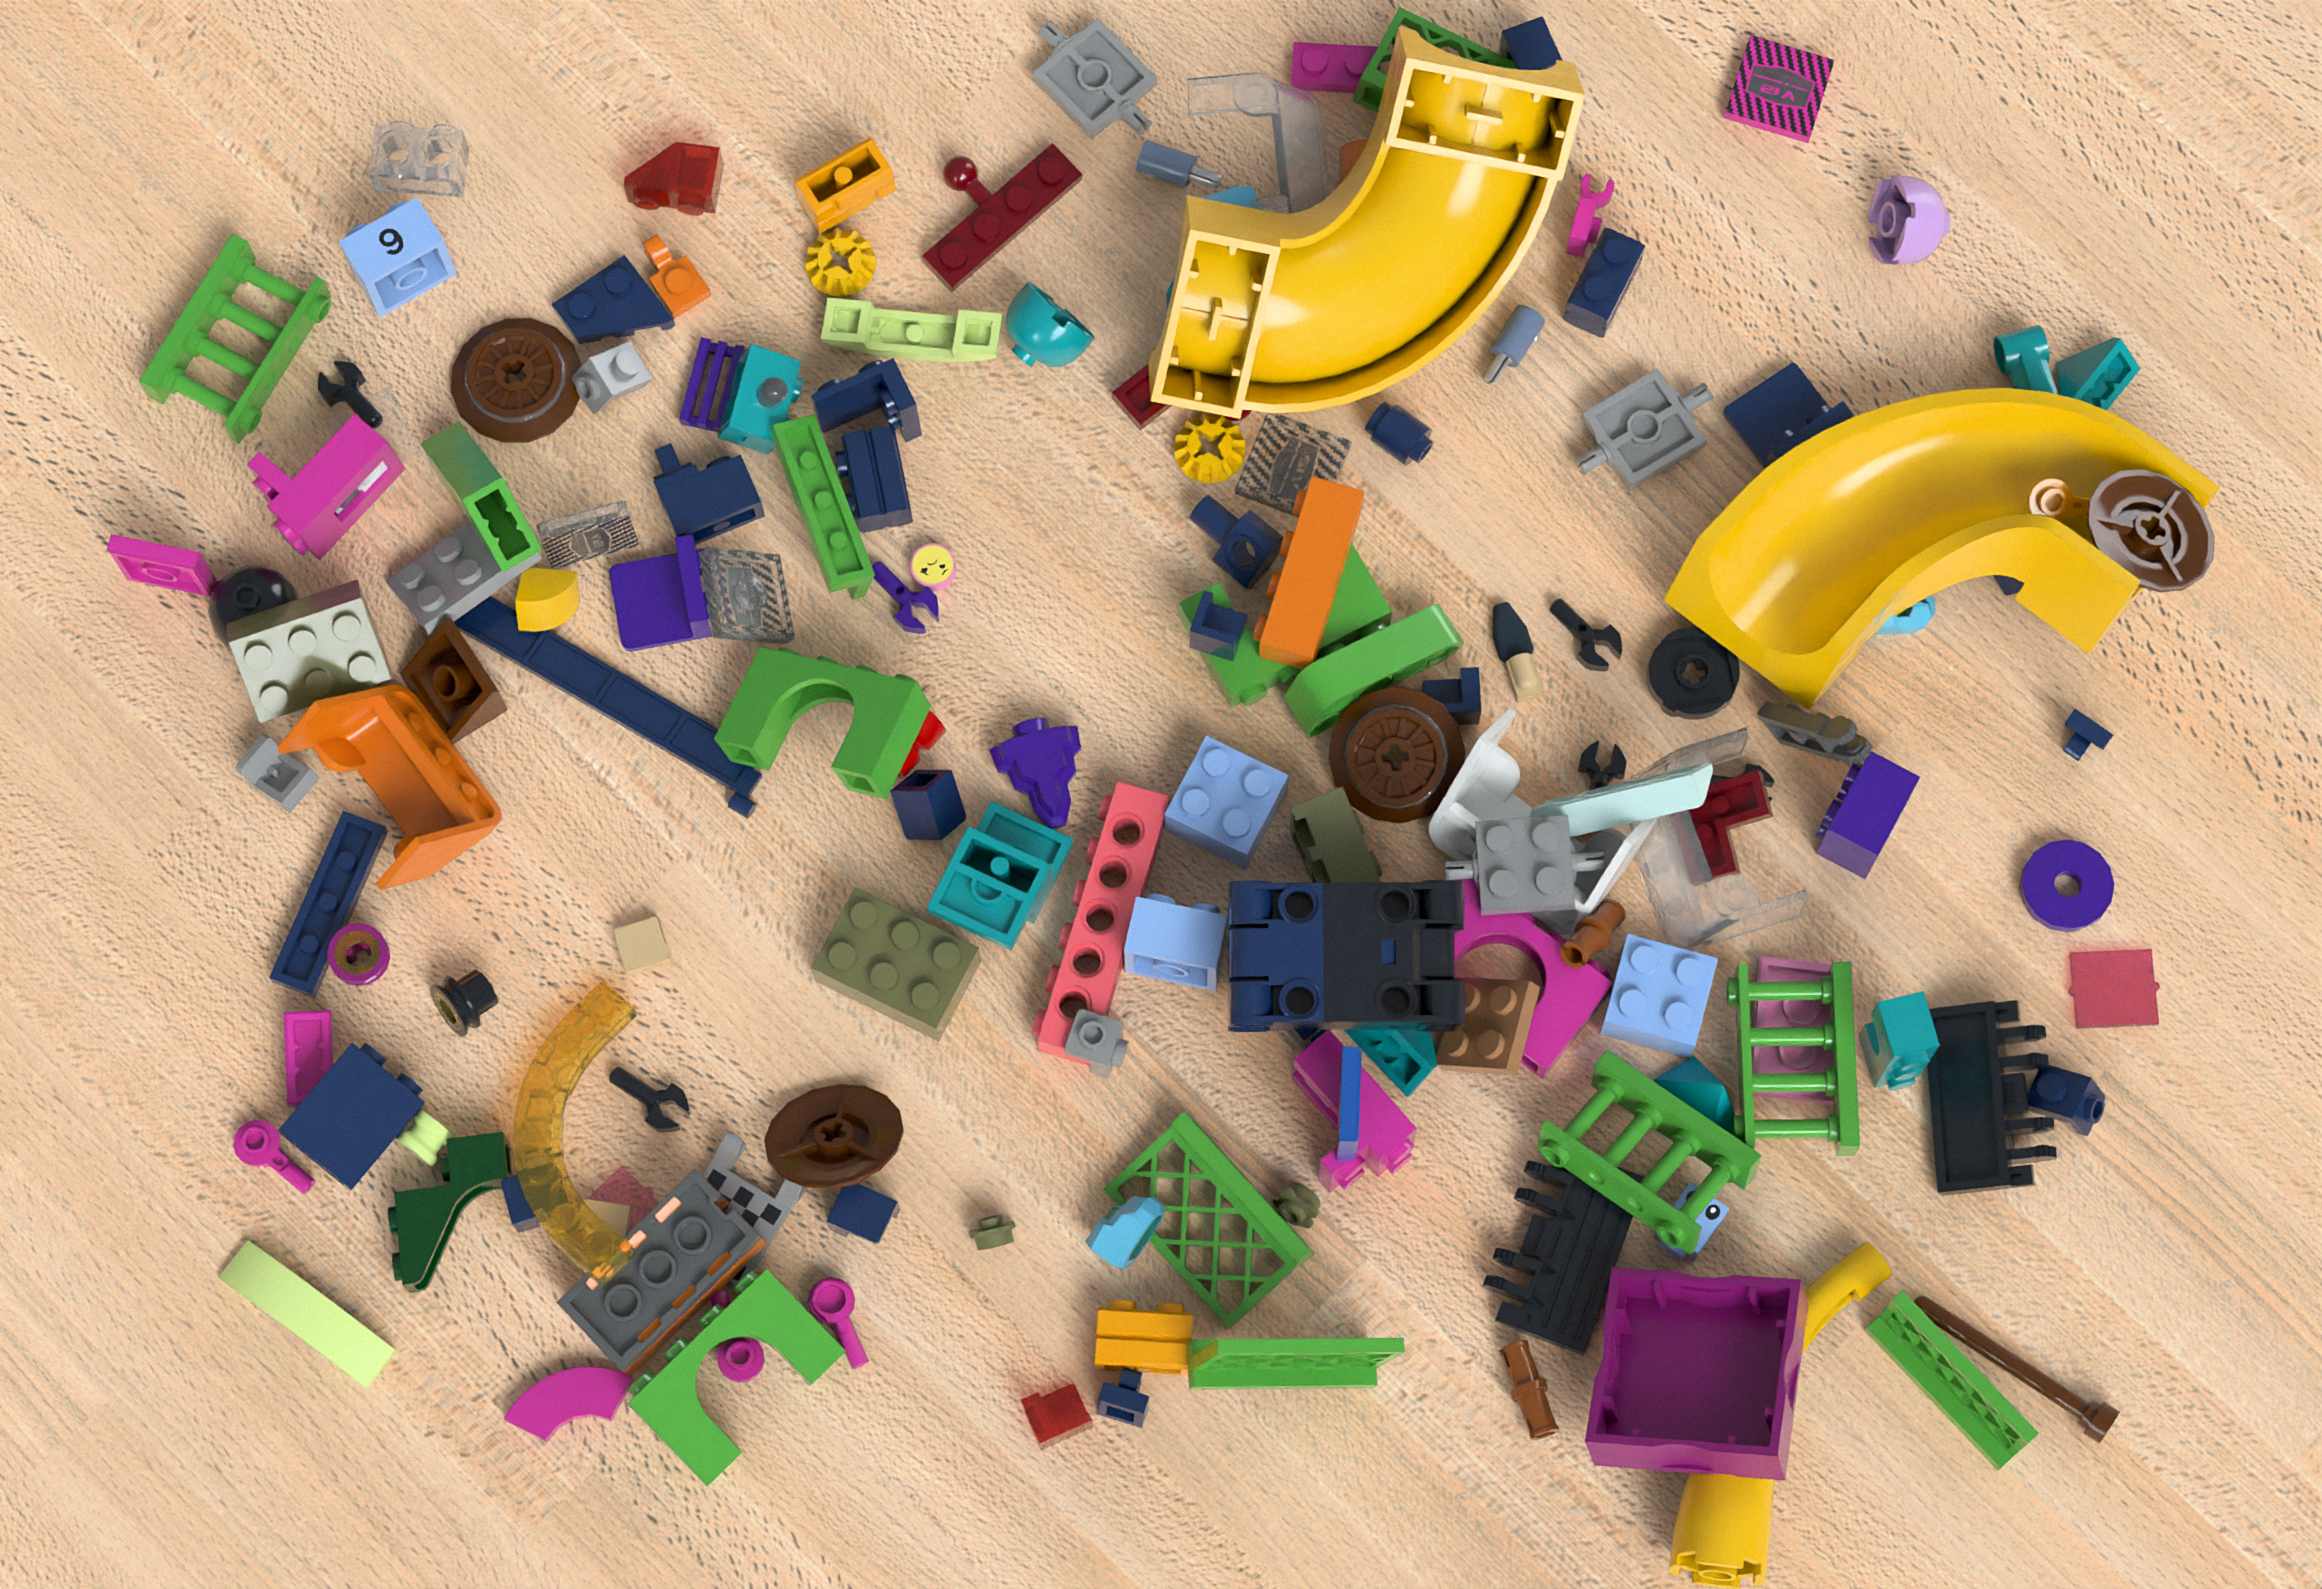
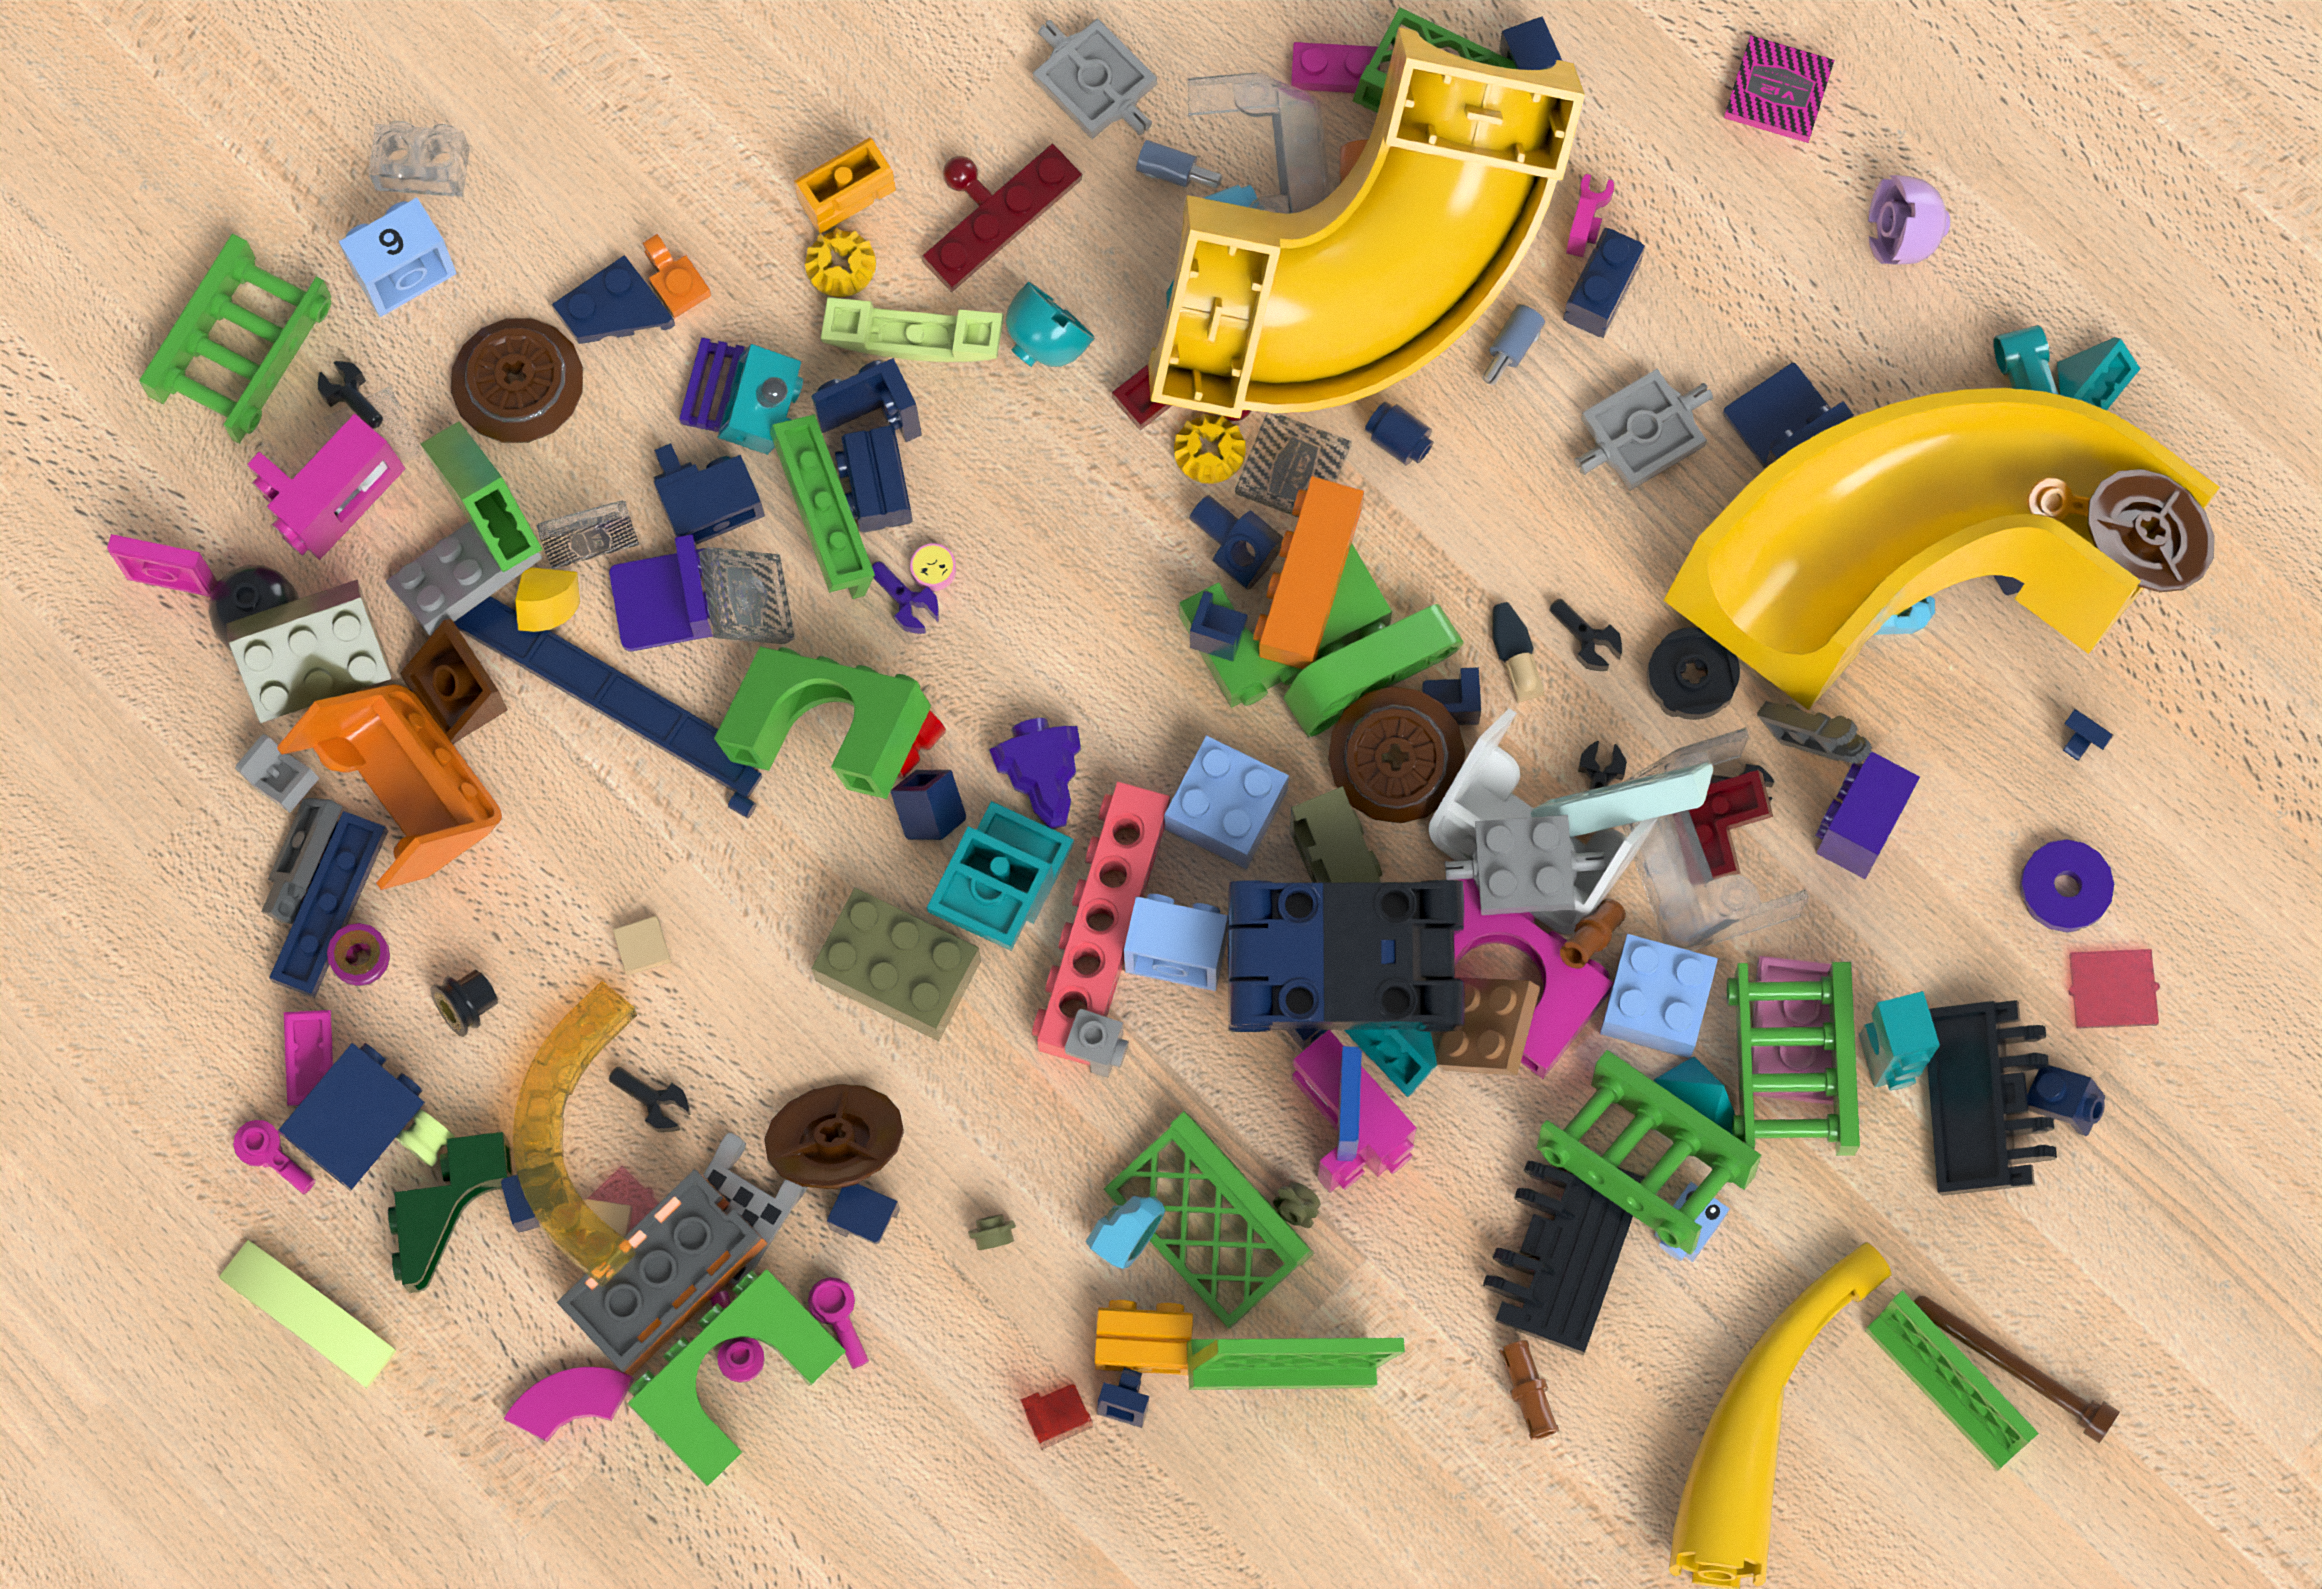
(300, 857): none -> dark grey hinge
(610, 376): light grey bracket -> none
(678, 178): clear red slope -> none
(1698, 1373): magenta tile -> none

